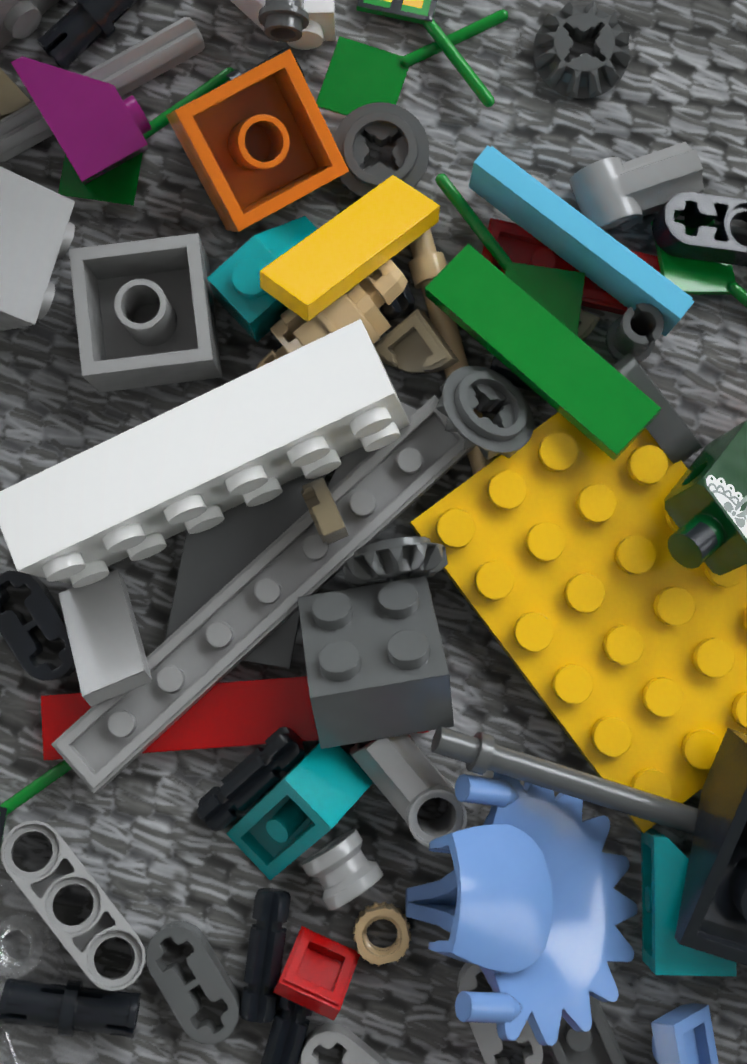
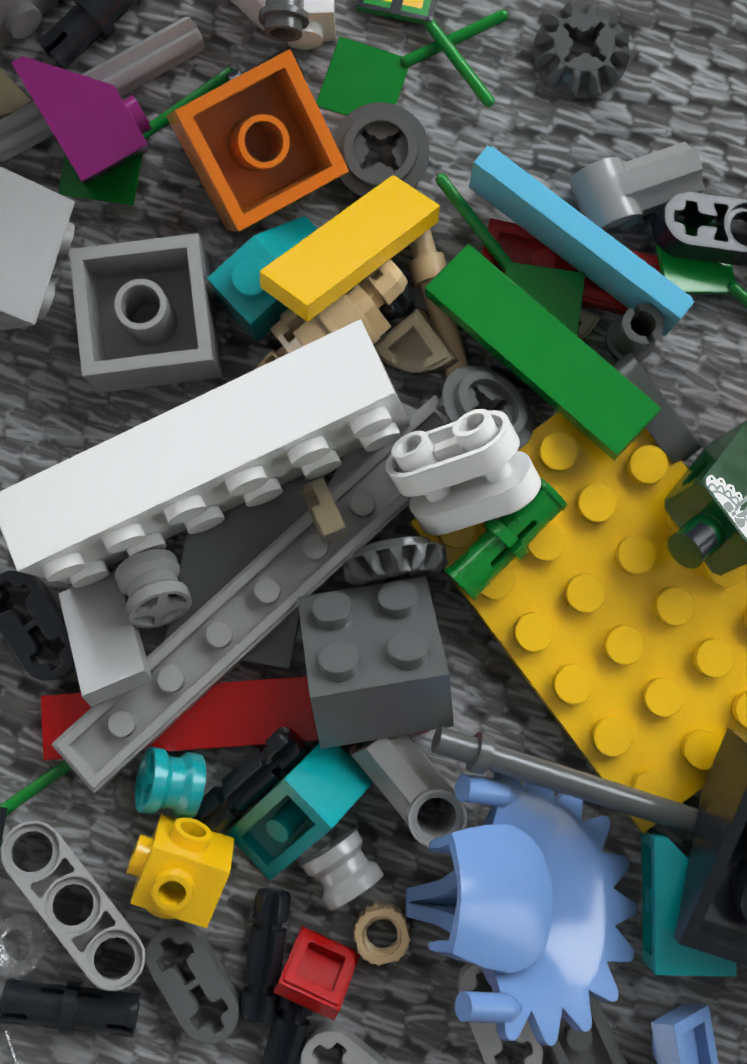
(153, 588): none -> light grey wheel
(170, 782): none -> teal wheel
(181, 870): none -> yellow brick
(463, 472): none -> white brick
(504, 541): none -> green pin

